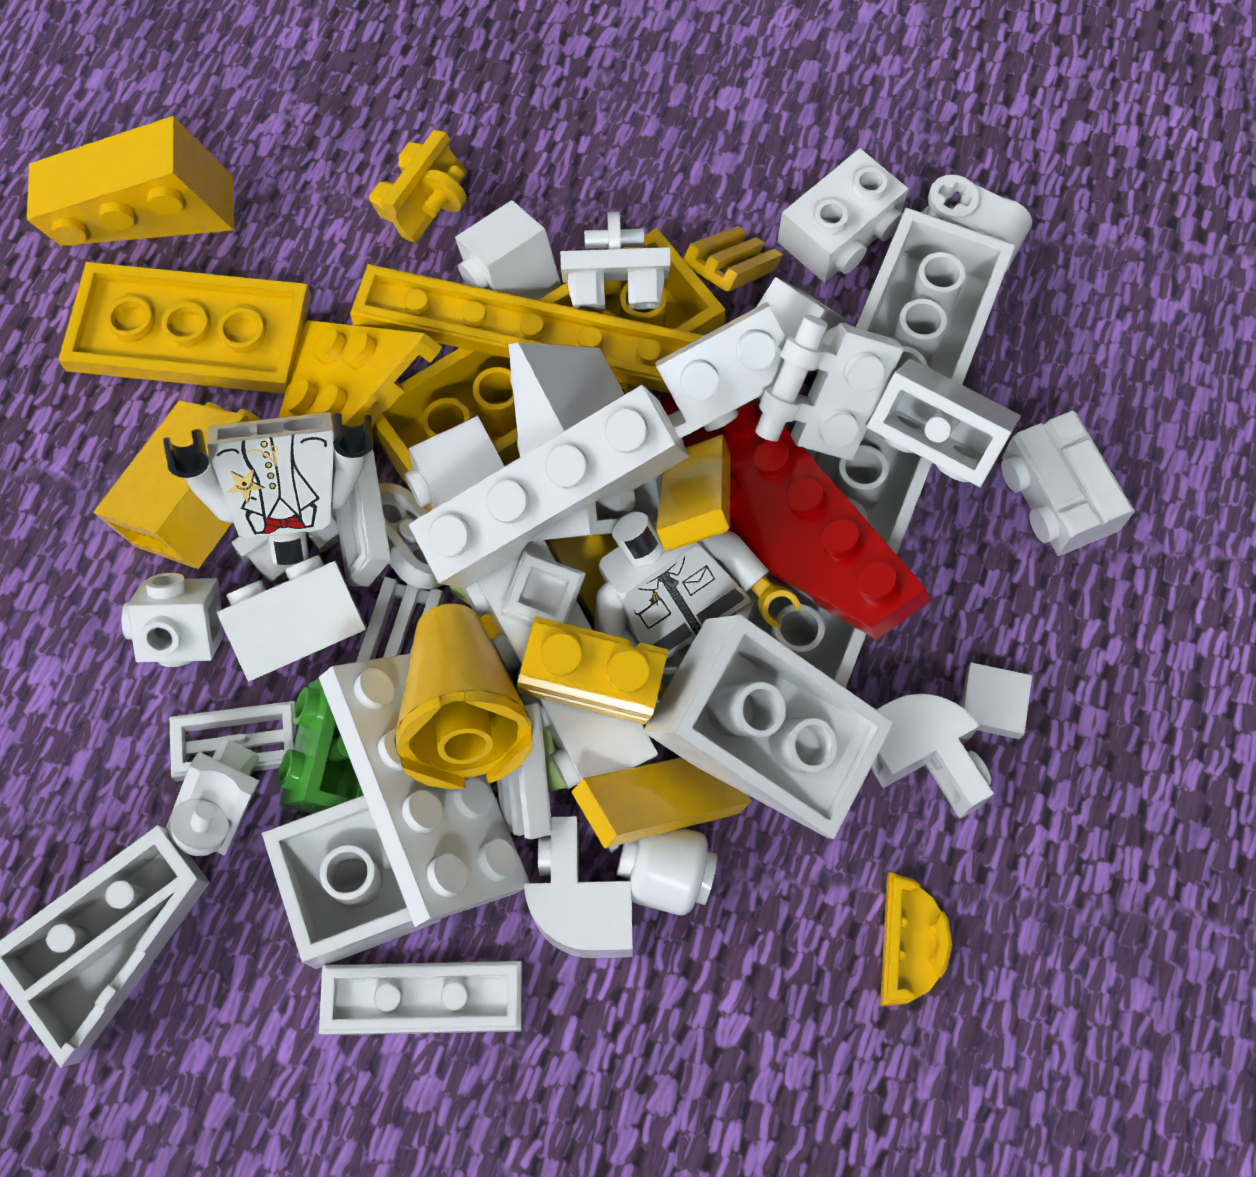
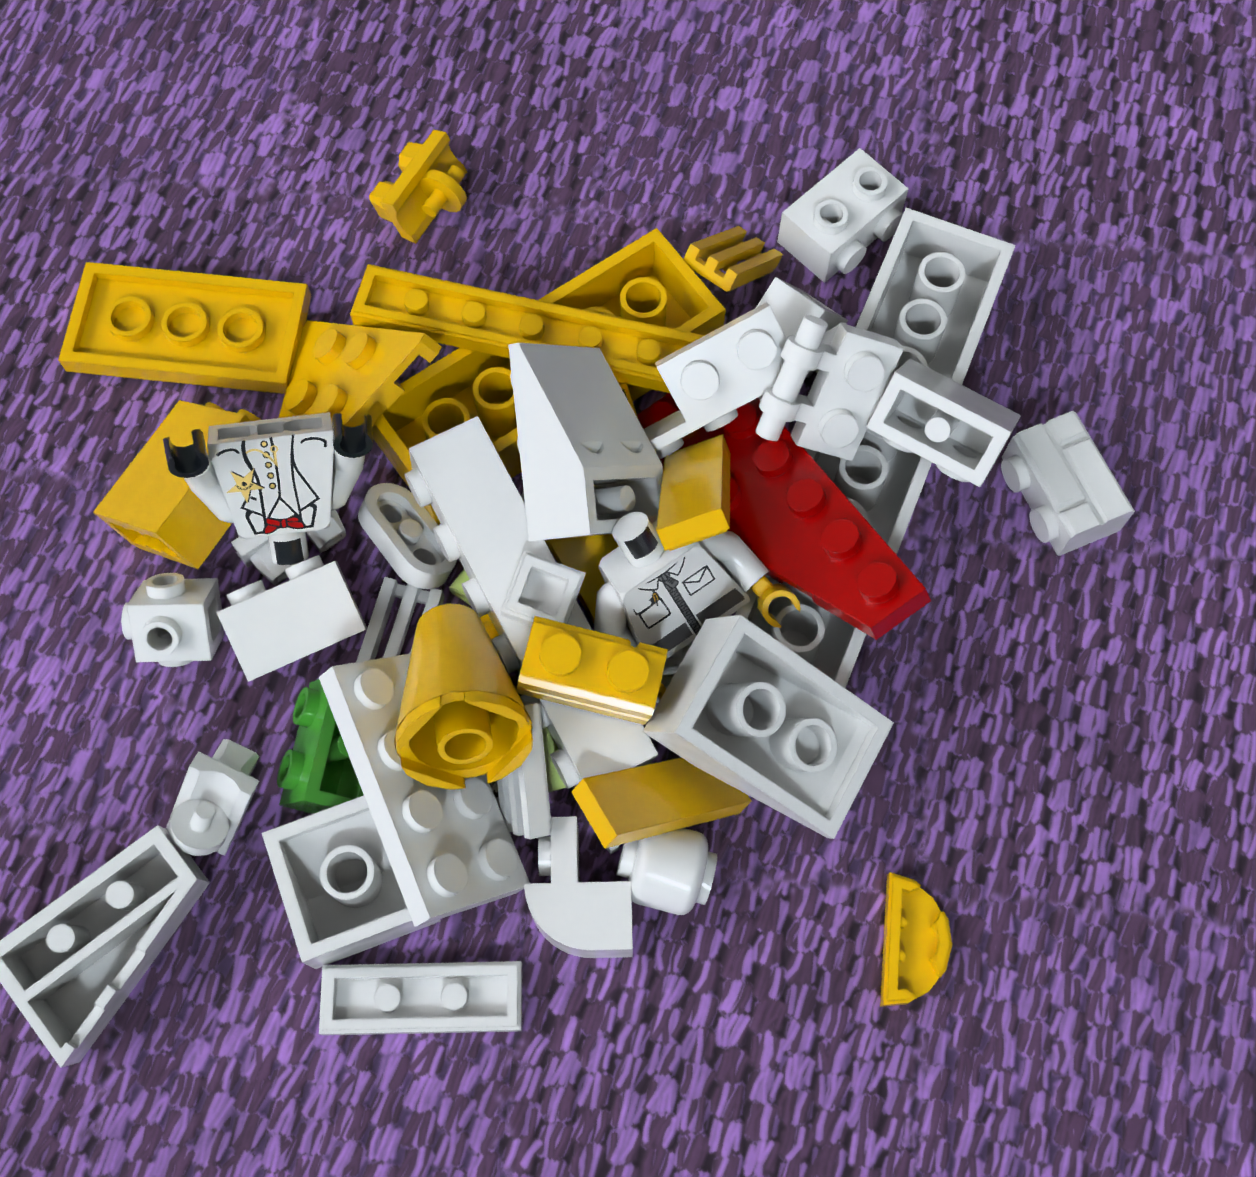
(131, 188): yellow wedge -> none
(223, 718): white tile -> none
(363, 529): white tile -> none
(508, 254): white brick -> none
(587, 462): white arch -> none
(640, 266): white hips -> none
(931, 734): white brick -> none
(979, 210): white piece -> none
(997, 699): white tile -> none

